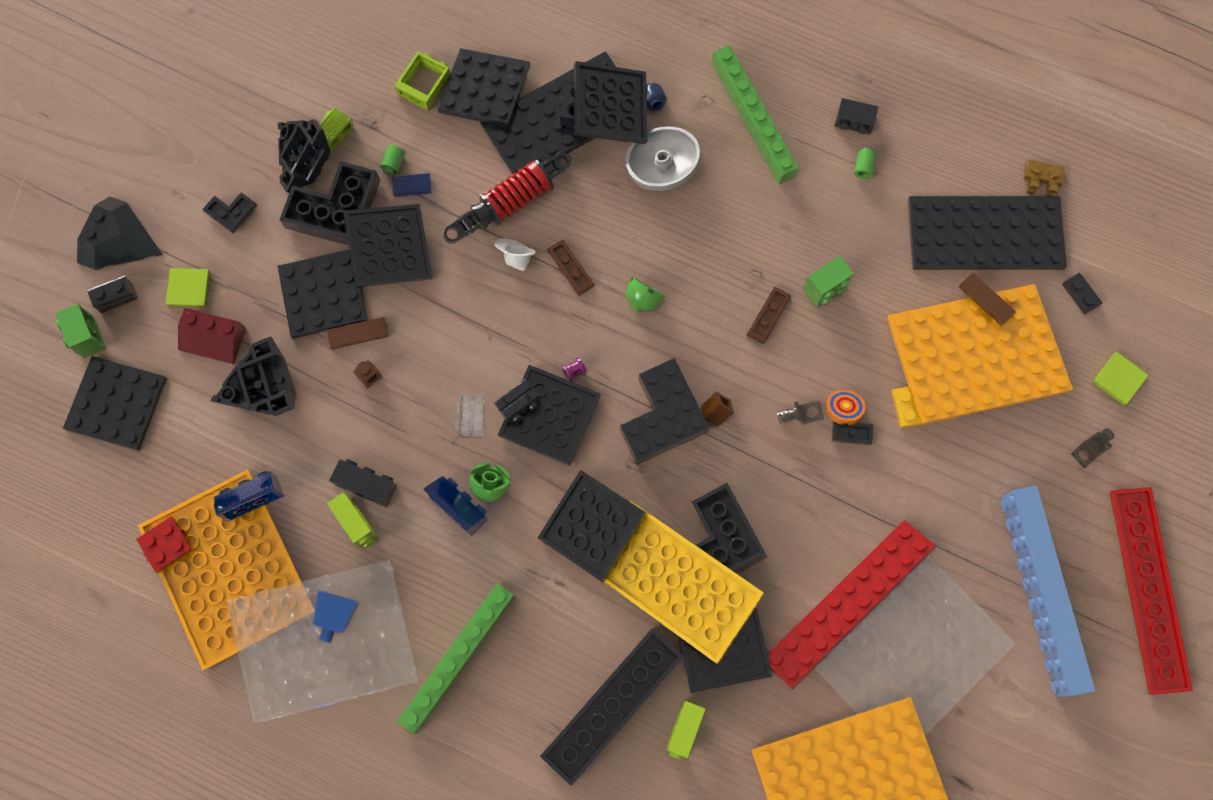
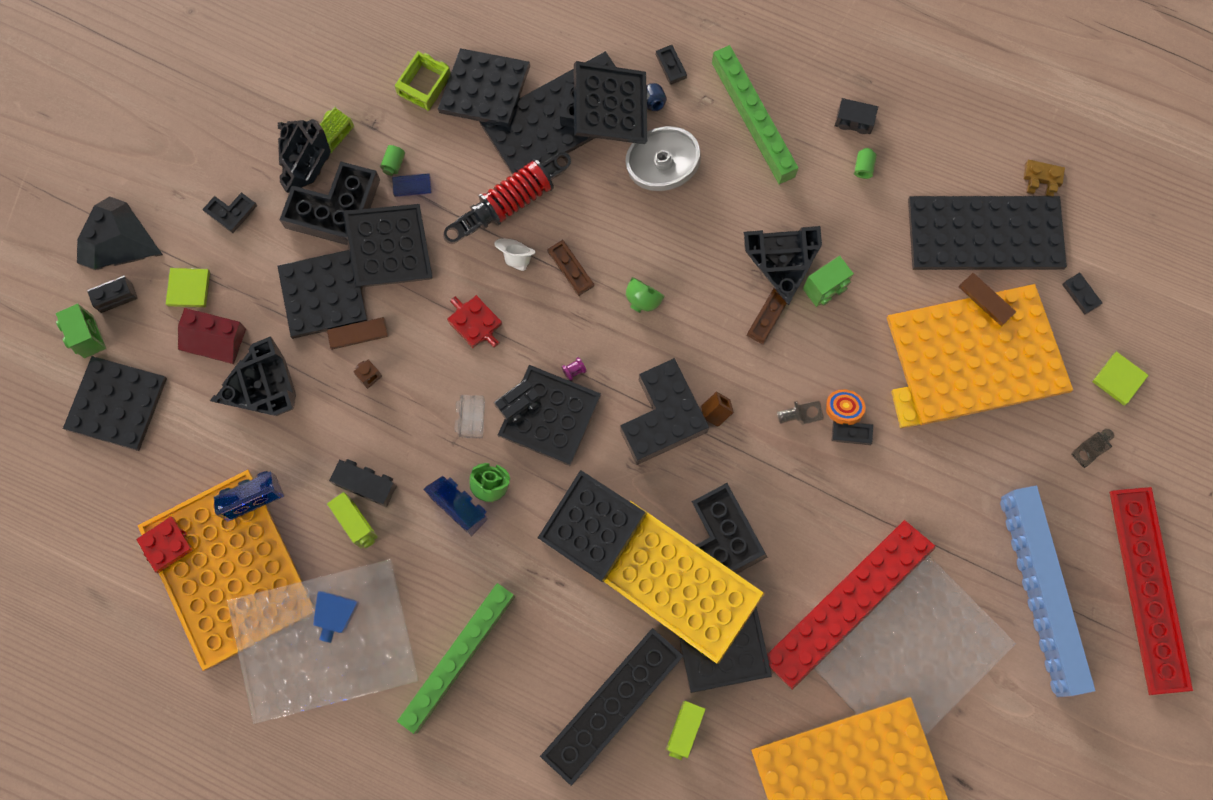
(474, 321): none -> red plate
(671, 64): none -> black plate
(784, 256): none -> black wedge

